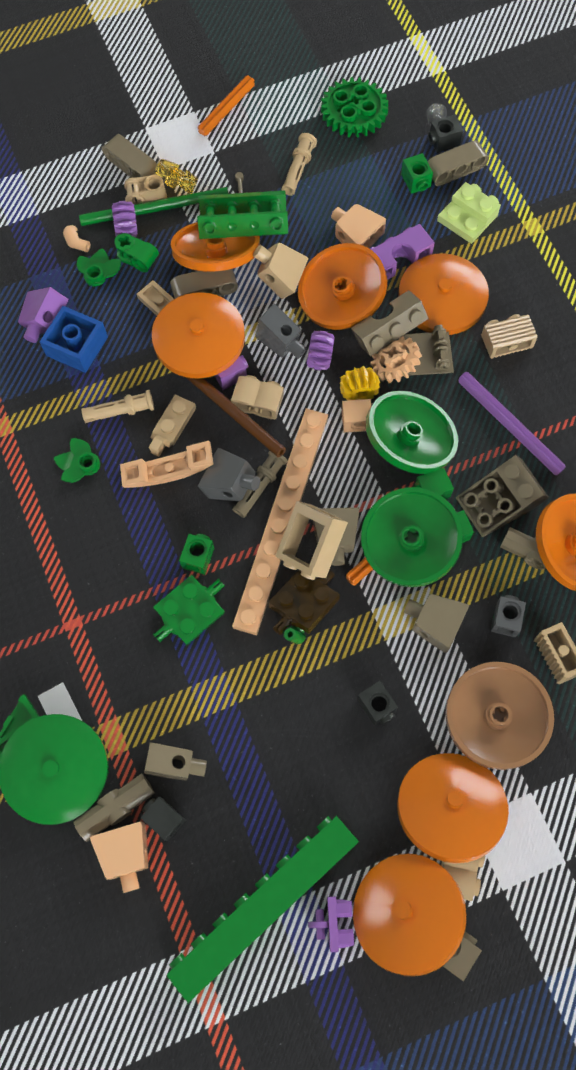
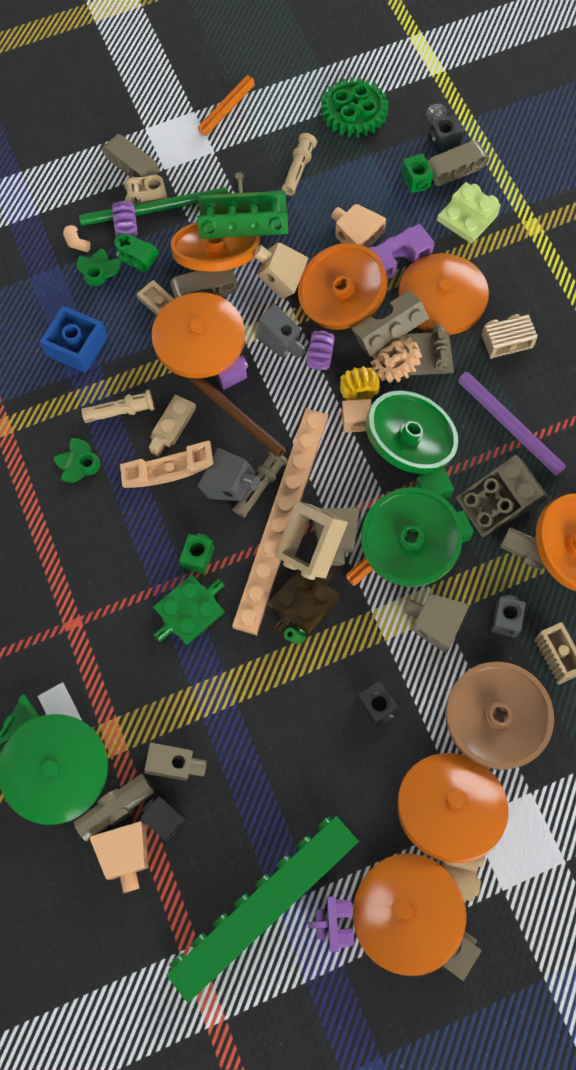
(39, 311): medium lavender torso -> none
(175, 176): clear yellow plate -> none
(257, 396): tan brick -> none

